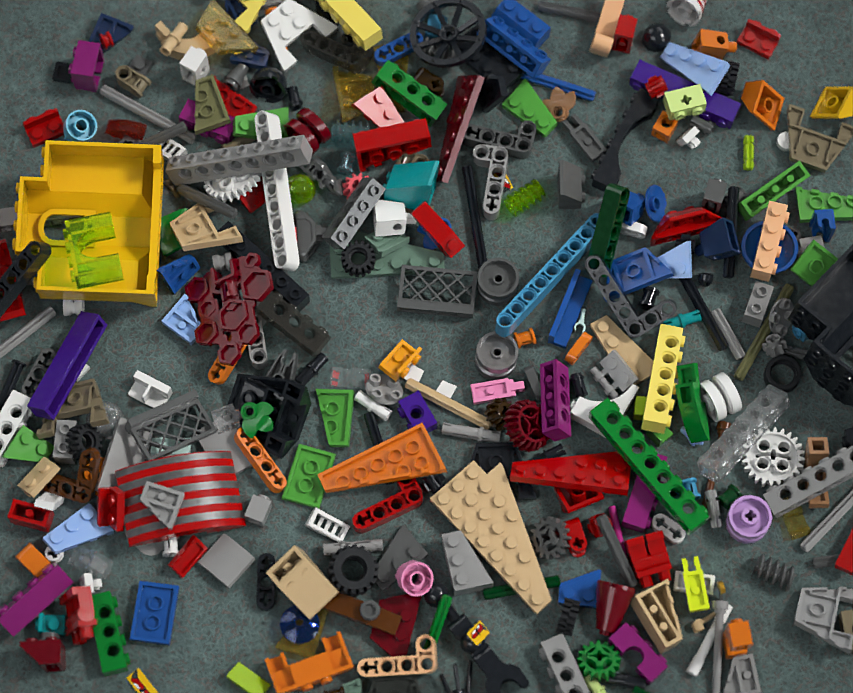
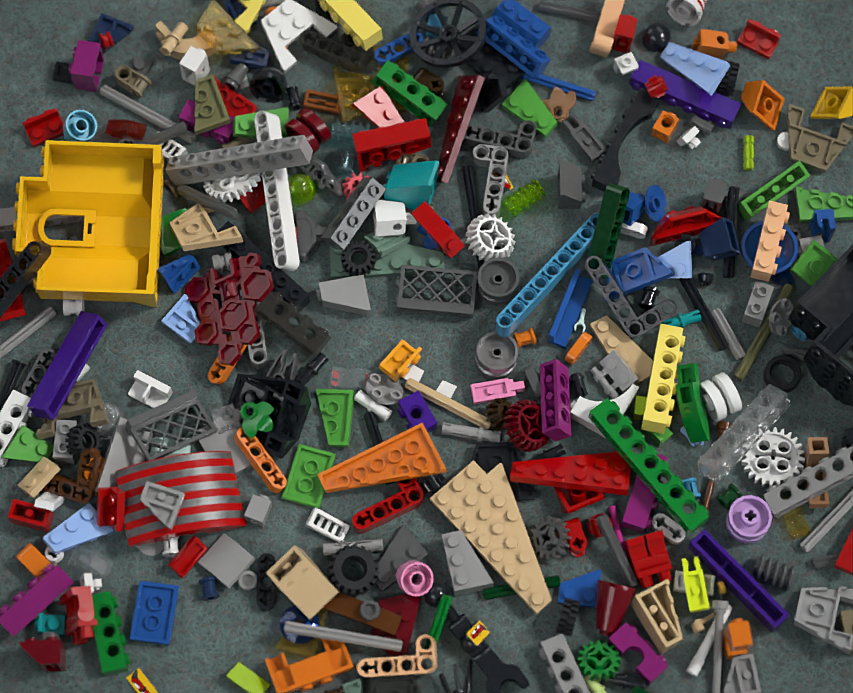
(91, 270): clear neon green arch -> none
(209, 588): none -> dark blue bush
(247, 581): none -> light grey tile
(335, 110): none -> dark orange tile
(342, 636): none -> light grey axle
(345, 295): none -> light grey slope
(484, 241): none -> white gear
(625, 64): none -> white bracket
(684, 102): yellowish green brick -> none
(713, 508): light grey axle -> none
(738, 580): none -> dark purple brick
(774, 345): light grey gear -> none
(783, 278): none -> clear blue tile

